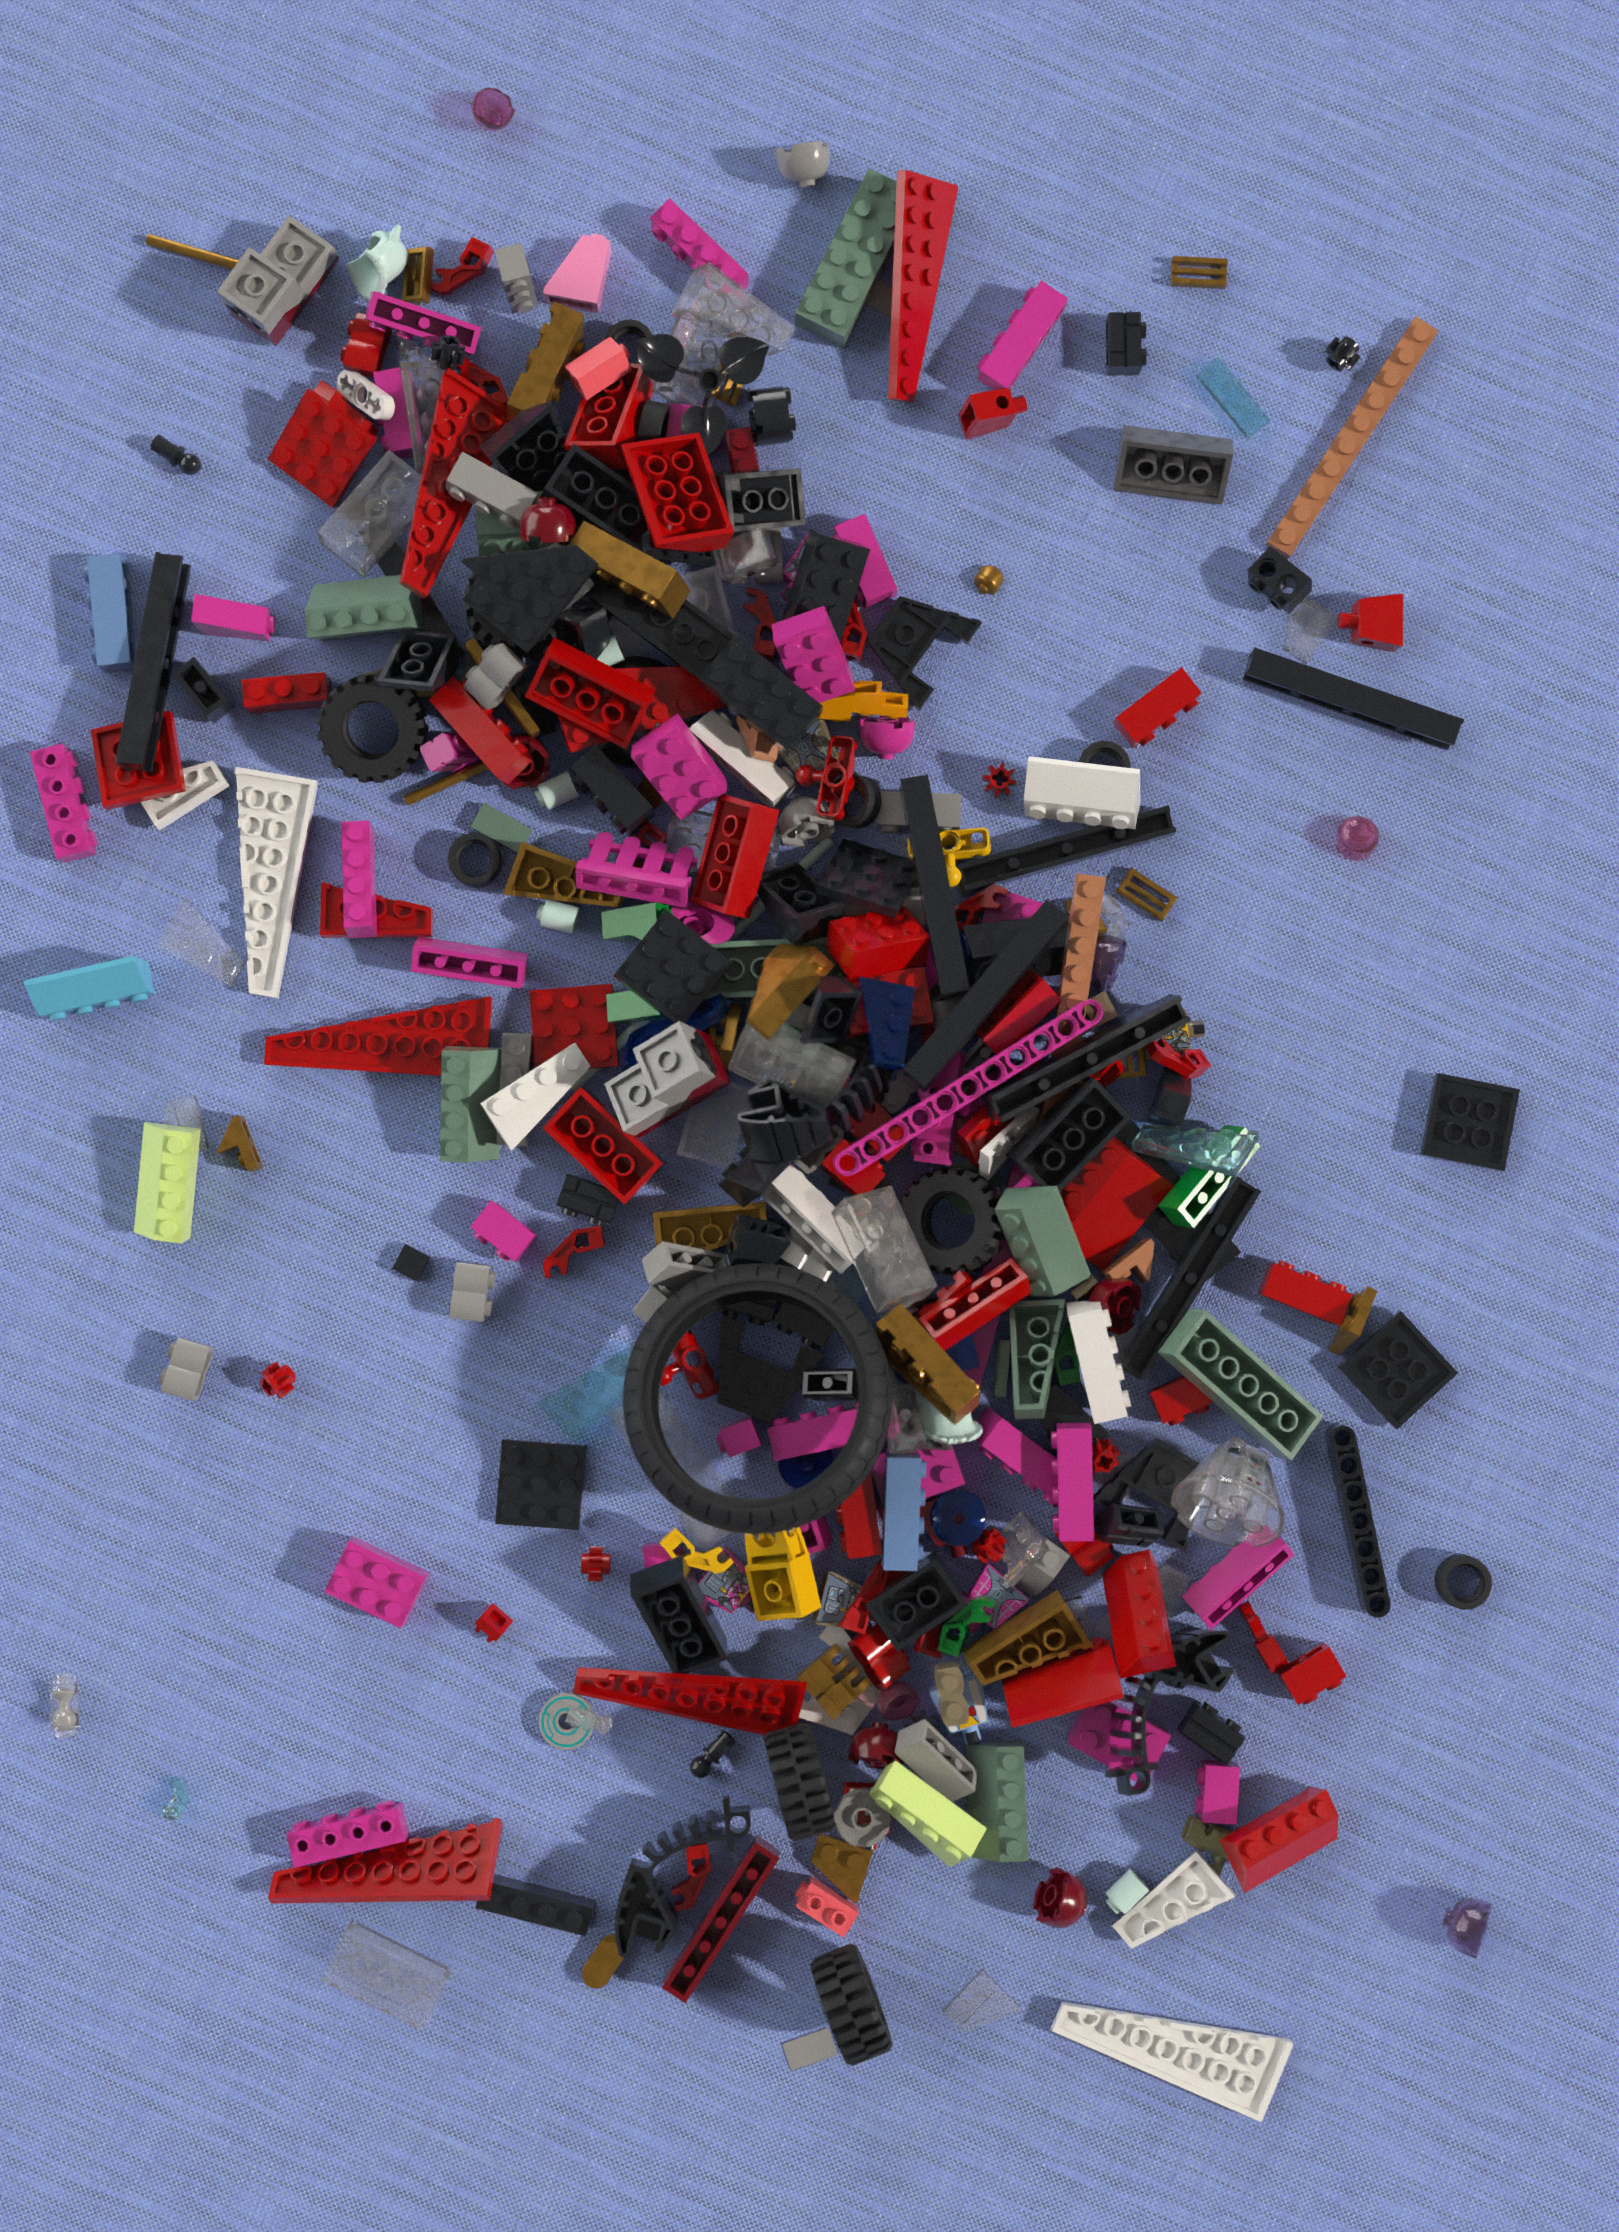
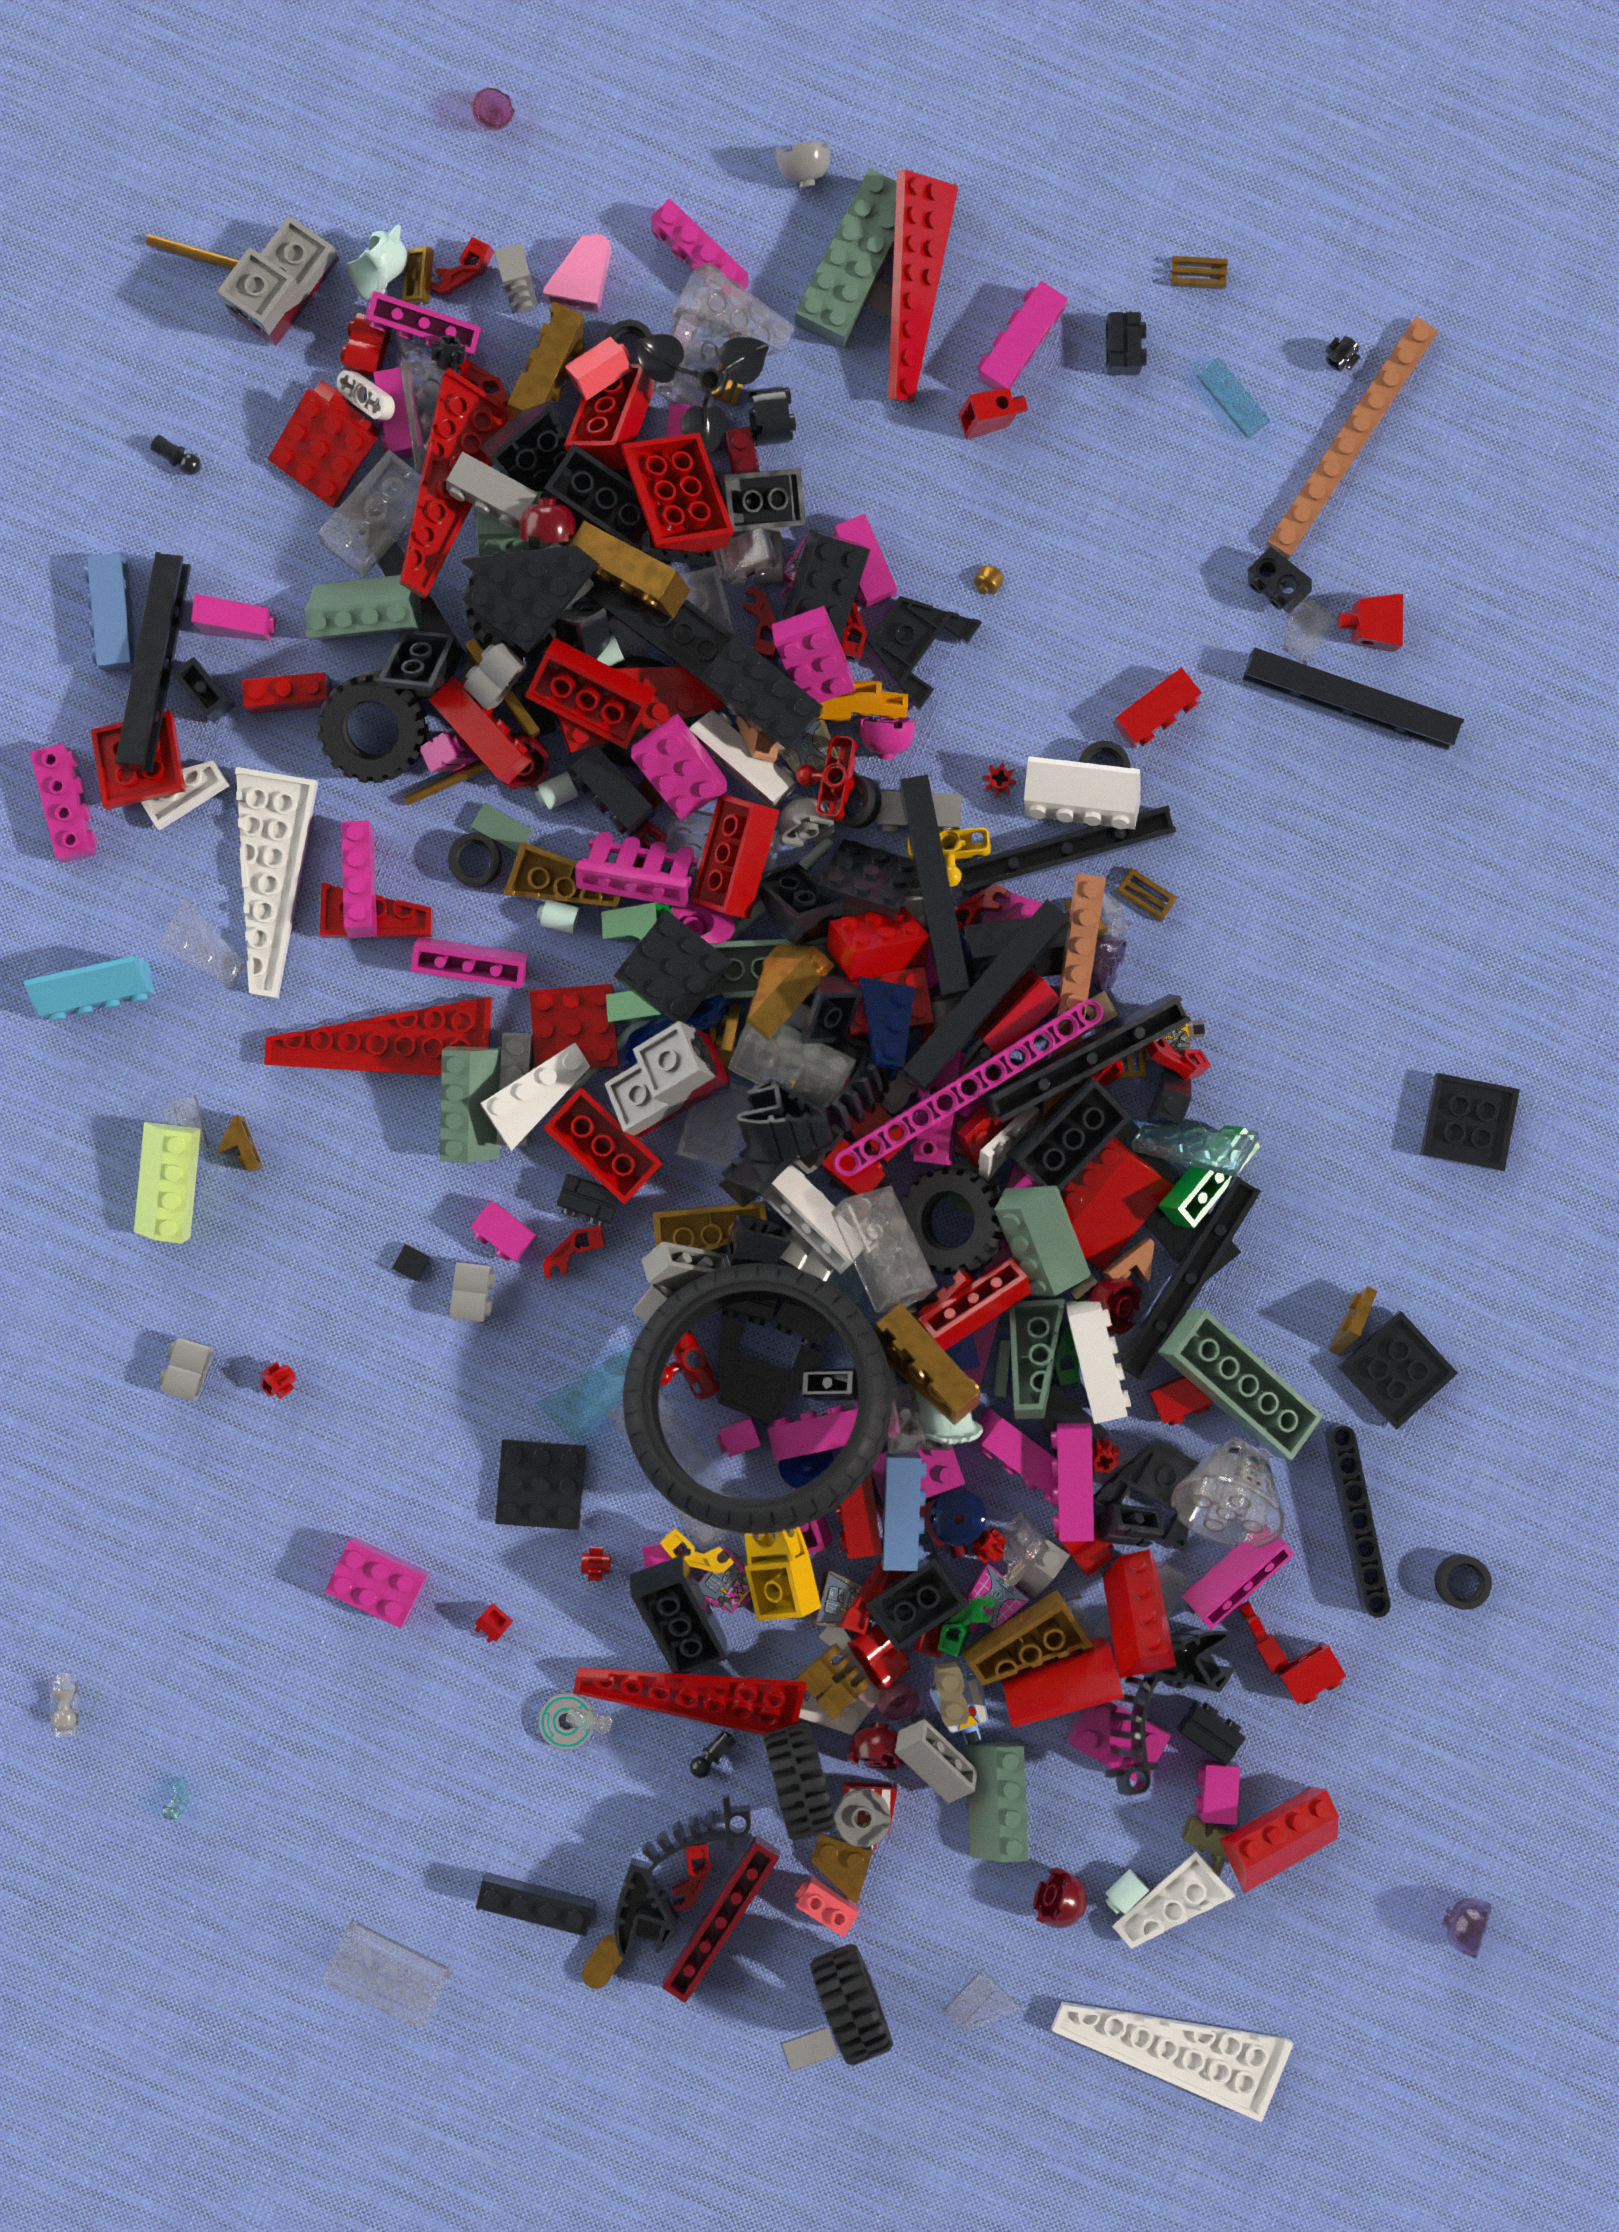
(347, 1834): dark pink brick -> none
(425, 1869): red wing -> none
(653, 421): black tyre -> none
(927, 1814): yellowish green wedge -> none
(1173, 464): flat silver slope -> none
(1305, 1292): red brick -> none
(1357, 837): clear pink hair -> none

